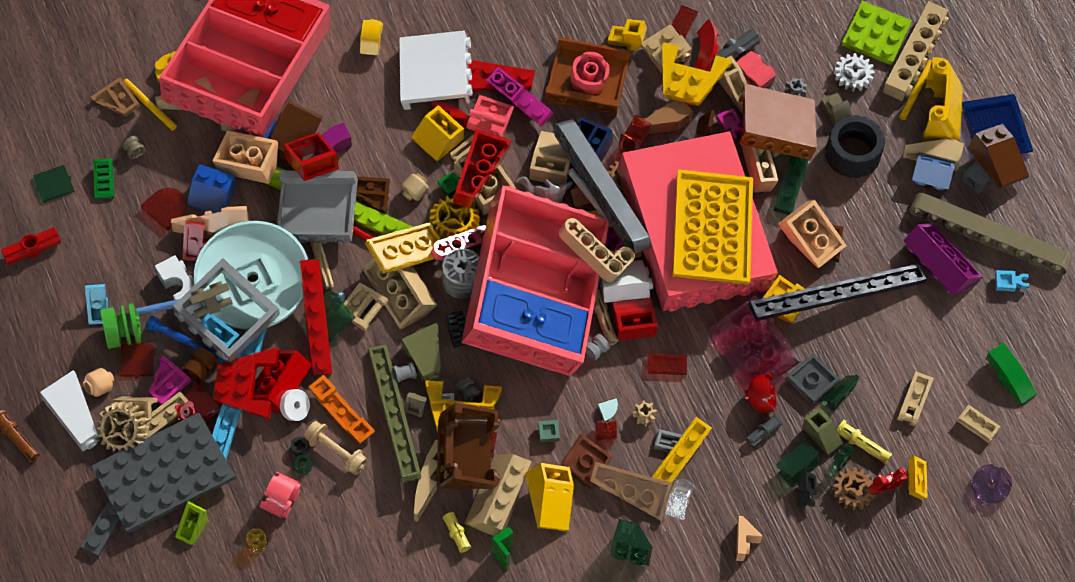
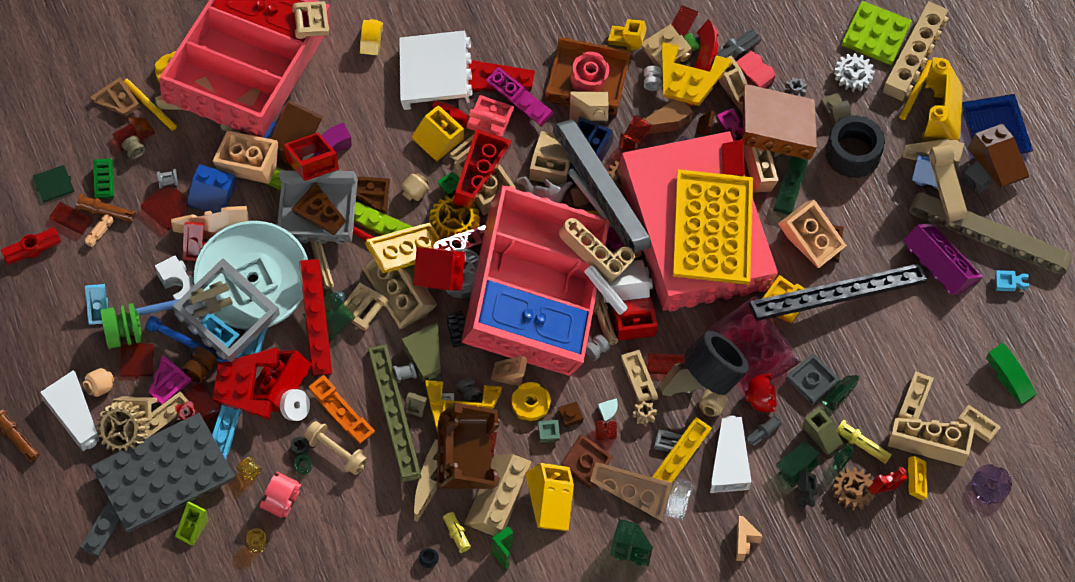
(71, 218): none -> clear red tile
(97, 206): none -> dark orange pin
(98, 230): none -> light nougat axle
(136, 127): none -> clear red slope
(167, 178): none -> light grey bush
(249, 468): none -> clear yellow wheel
(316, 17): none -> tan plate
(319, 210): none -> reddish brown wing
(428, 558): none -> black plate
(439, 268): none -> red brick
(510, 370): none -> light nougat slope
(537, 393): none -> yellow plate
(570, 414): none -> reddish brown plate
(590, 106): none -> tan slope
(606, 289): none -> white axle
(639, 376): none -> tan plate
(652, 76): none -> white wheel
(678, 380): none -> dark tan slope
(691, 40): none -> bright green tile
(712, 403): none -> tan head
(716, 362): none -> black tyre
(731, 460): none -> white slope
(733, 158): none -> red slope
(933, 439): none -> tan wedge
(947, 182): none -> tan beam

